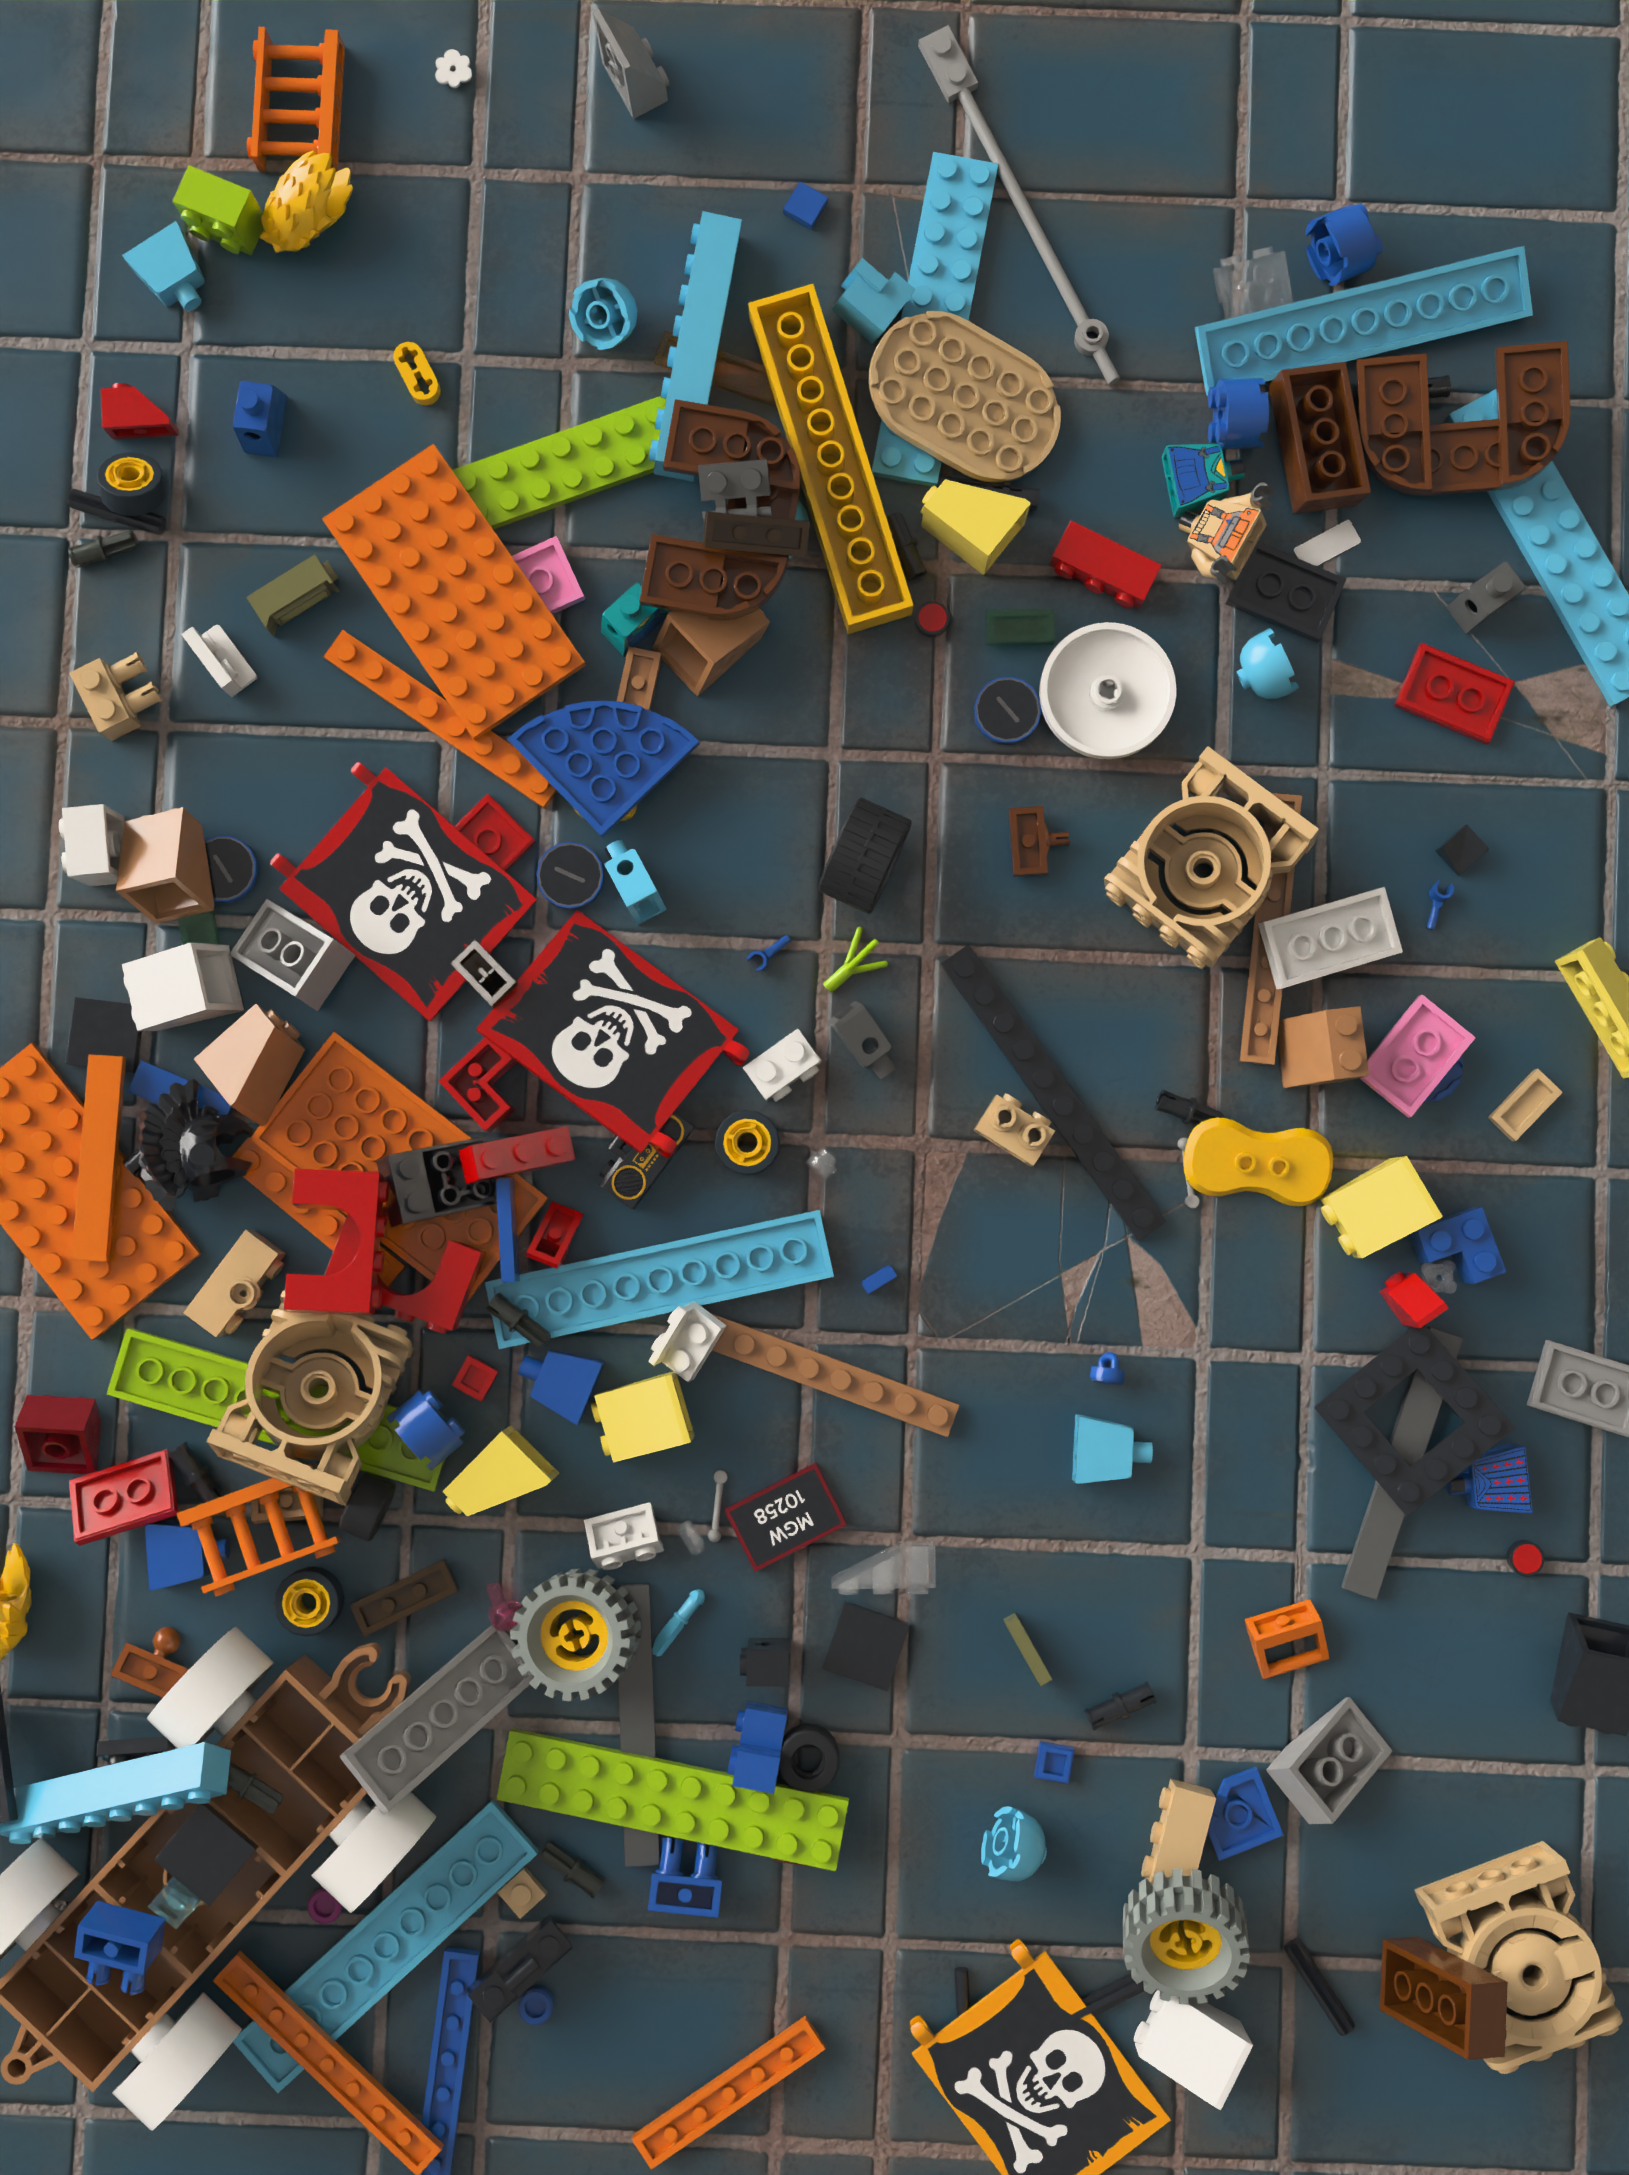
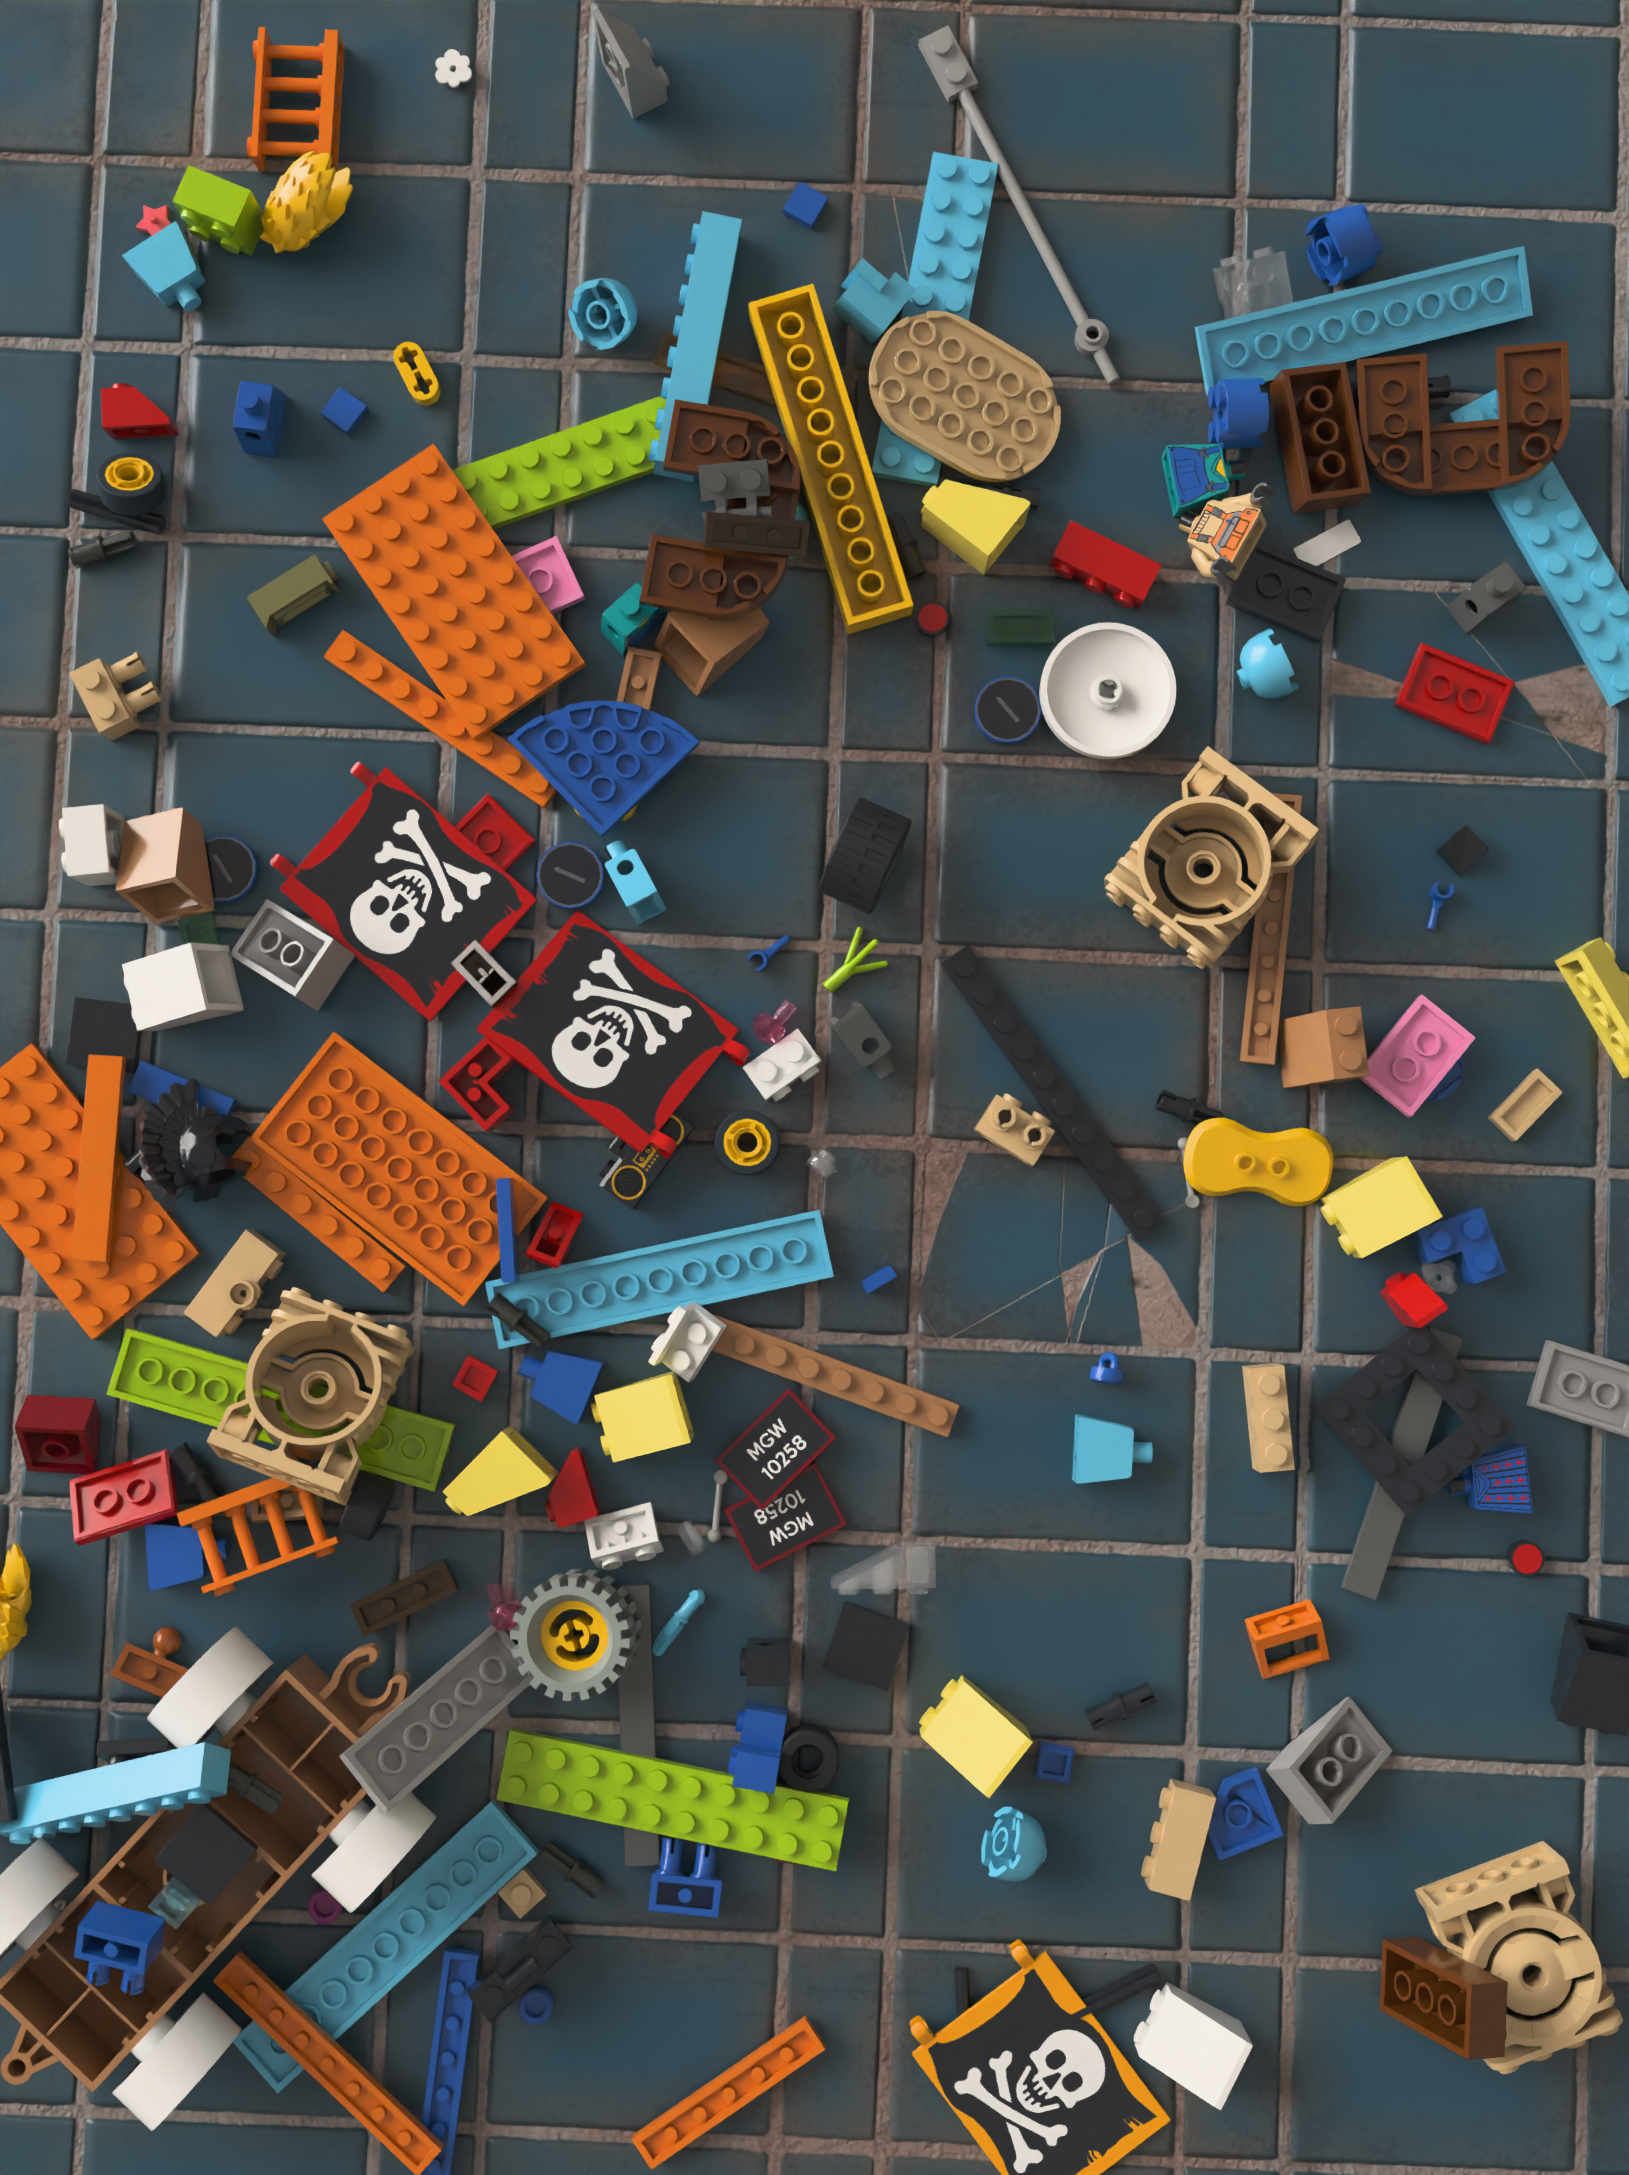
(154, 220): none -> coral piece
(221, 659): white bracket -> none
(253, 1062): medium nougat slope -> none
(293, 1613): wheel -> none
(344, 411): none -> blue tile
(355, 1287): red arch -> none
(426, 1428): blue brick -> none
(432, 1184): black slope -> none
(441, 1301): red arch -> none
(516, 1155): red brick -> none
(573, 1493): none -> red slope
(772, 1026): none -> clear pink plate
(775, 1449): none -> black tile
(975, 1735): none -> light yellow slope
(1027, 1649): olive tile -> none
(1031, 841): reddish brown plate -> none
(1158, 1943): light grey wheel -> none
(1268, 1417): none -> tan brick
(1319, 1986): black axle -> none
(1330, 938): white plate -> none

